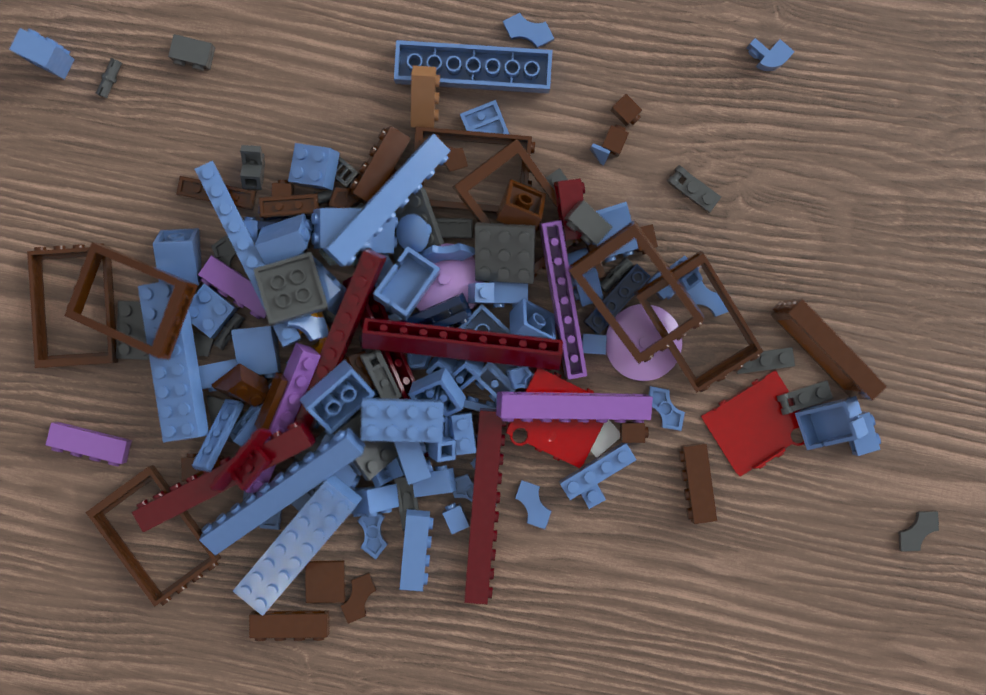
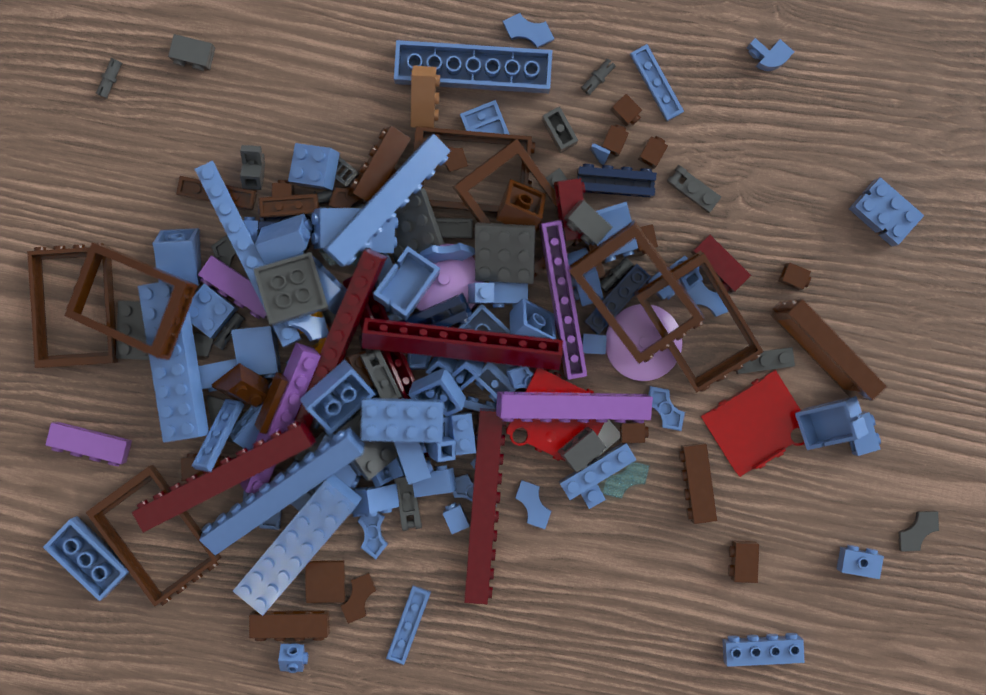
(42, 52): medium blue brick -> none
(87, 558): none -> medium blue brick
(246, 464): dark red bracket -> none
(292, 657): none -> medium blue brick
(408, 625): none -> medium blue tile
(413, 232): medium blue dish -> none
(414, 550): medium blue brick -> none
(559, 129): none -> dark grey brick
(582, 449): none -> dark grey brick
(598, 77): none -> dark grey pin
(618, 182): none -> dark blue brick
(634, 474): none -> clear light blue tile
(653, 151): none -> reddish brown brick
(656, 82): none -> medium blue tile
(726, 267): none -> dark red brick
(744, 561): none -> reddish brown brick
(763, 650): none -> medium blue brick
(795, 276): none -> reddish brown brick
(805, 397): dark grey plate -> none
(860, 562): none -> medium blue brick
(887, 211): none -> medium blue piece

